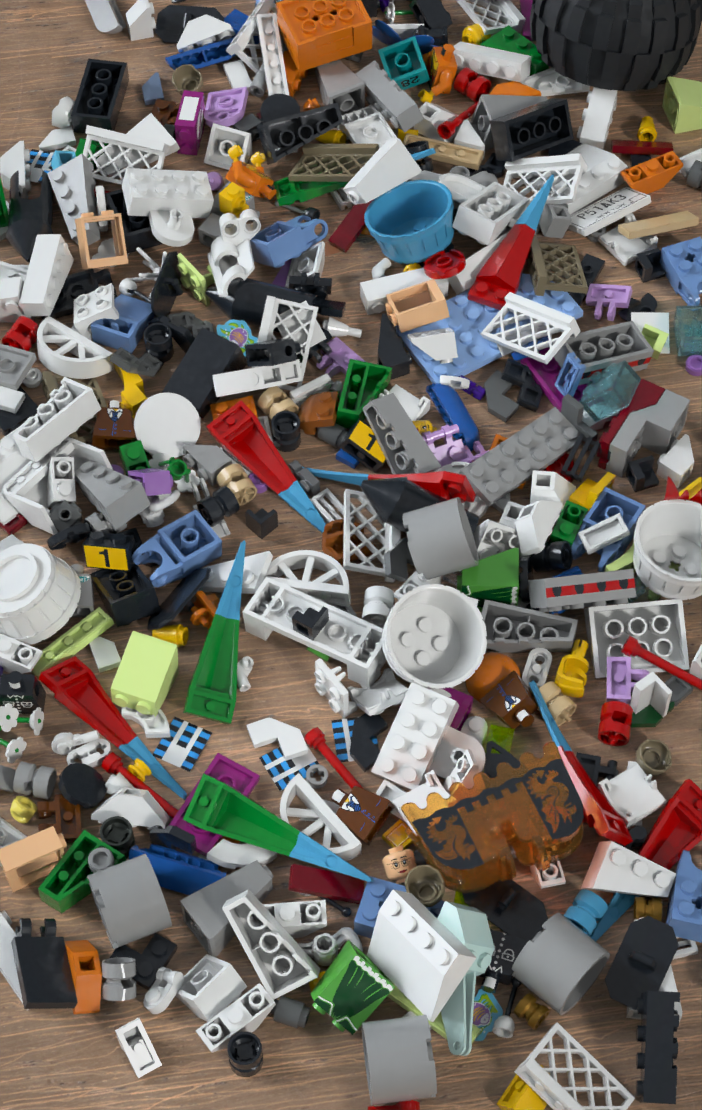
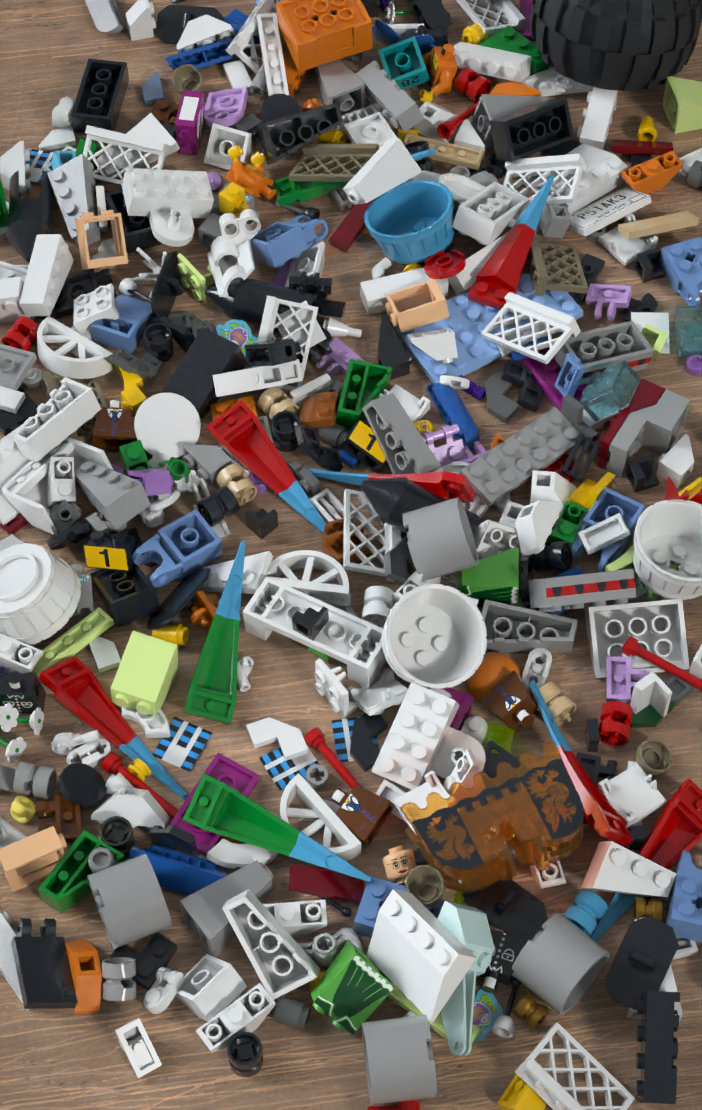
(310, 443): none -> black tile
(396, 835): yellow tile -> none
(572, 670): yellow piece -> none
(592, 735): none -> black tile

